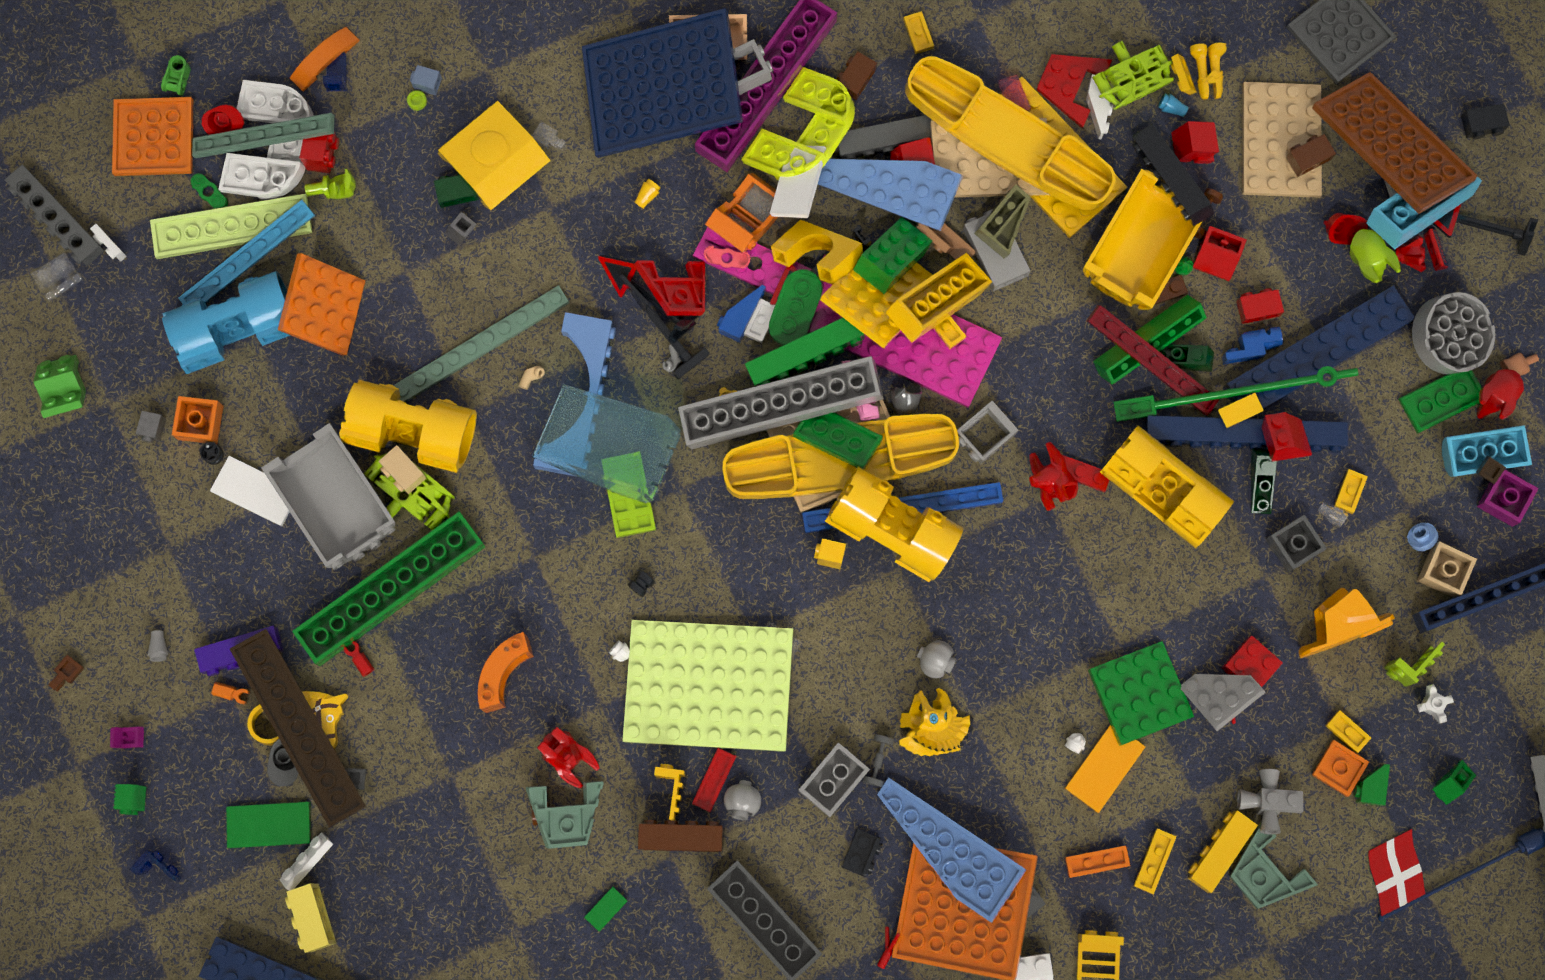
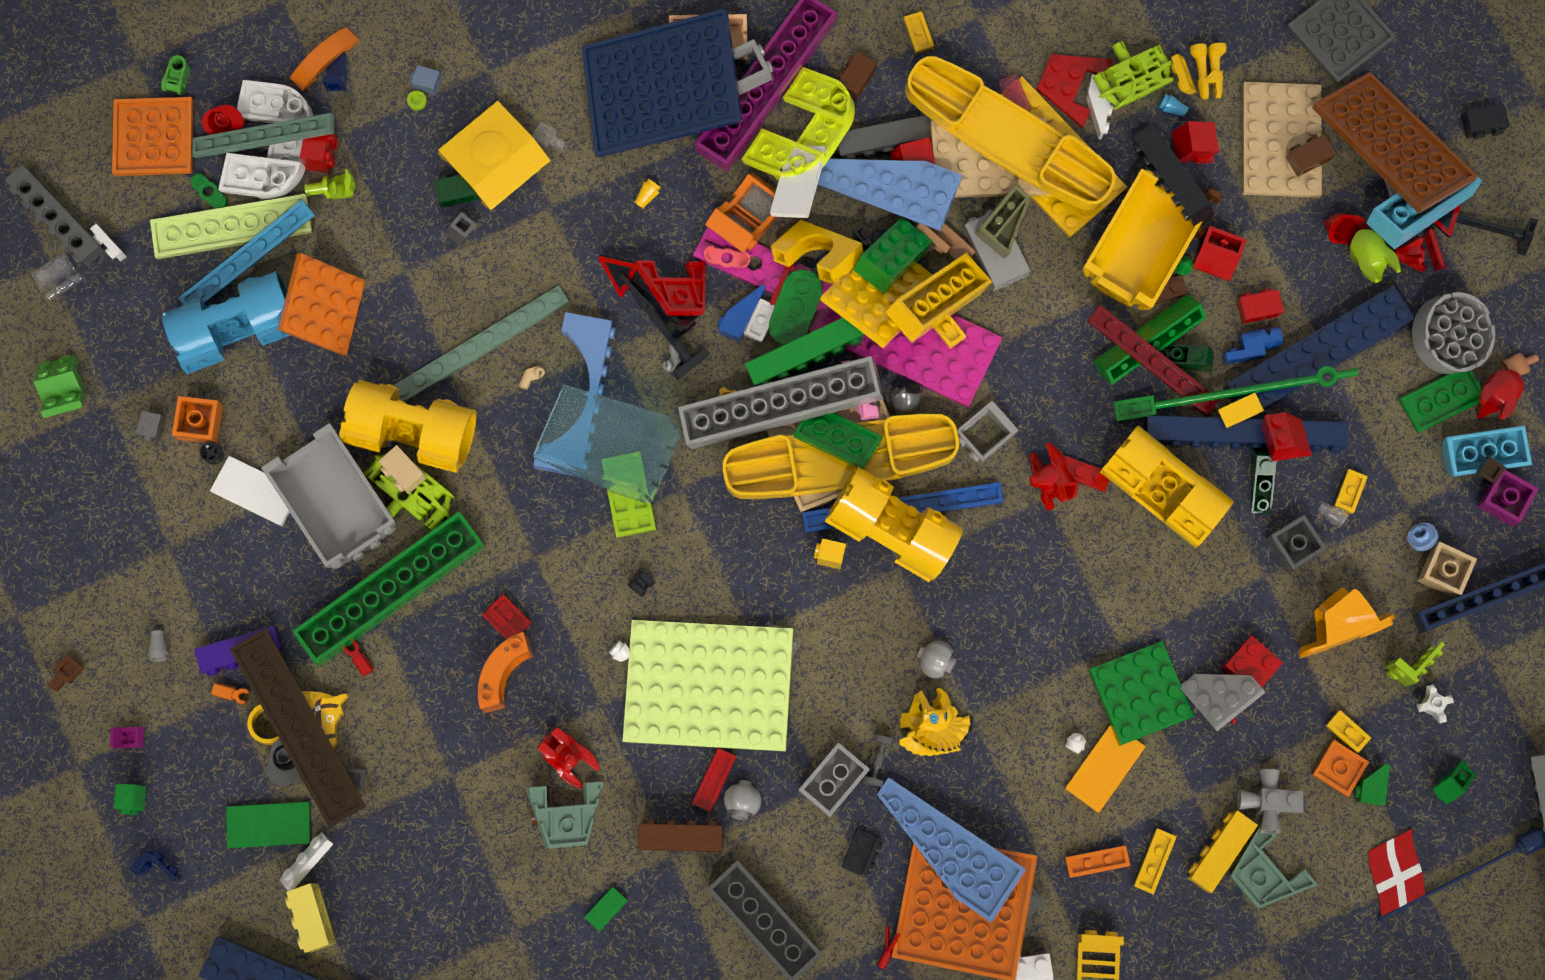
(506, 618): none -> red plate
(666, 771): yellow plate -> none

